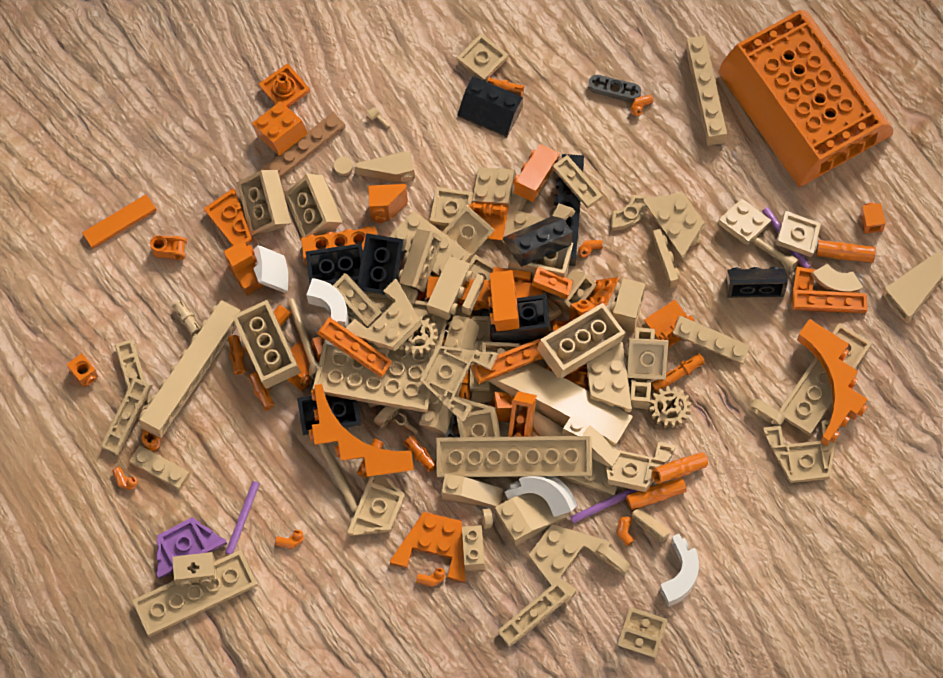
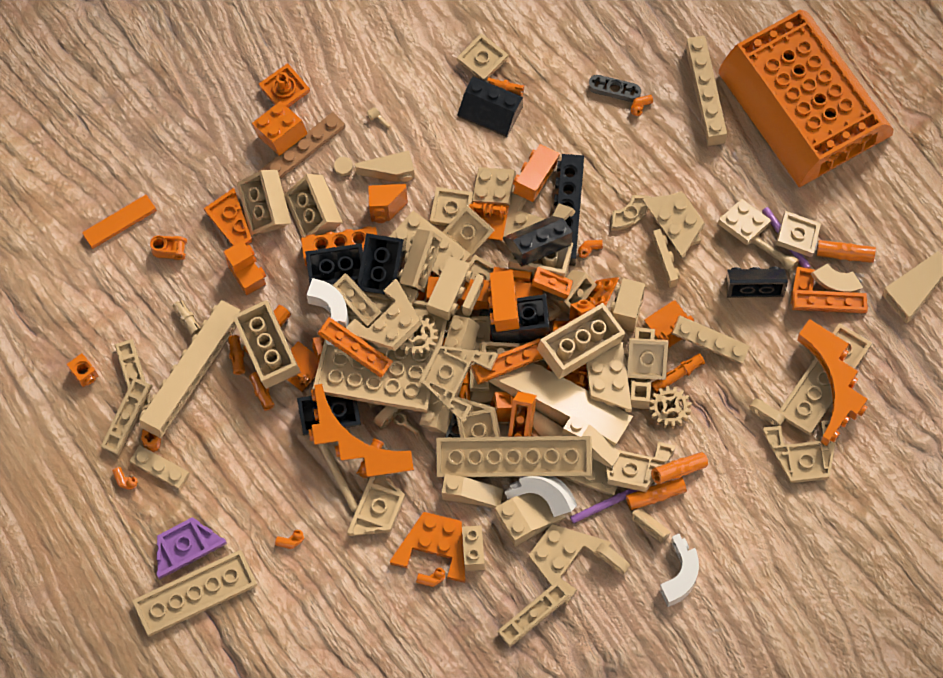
(184, 566): tan brick -> none
(242, 517): medium lavender bar -> none
(271, 269): white slope -> none
(304, 338): tan piece -> none
(420, 453): orange pin -> none
(487, 519): tan tile -> none
(577, 182): tan plate -> none
(622, 530): orange arm -> none
(642, 632): tan slope -> none
(872, 218): orange brick -> none

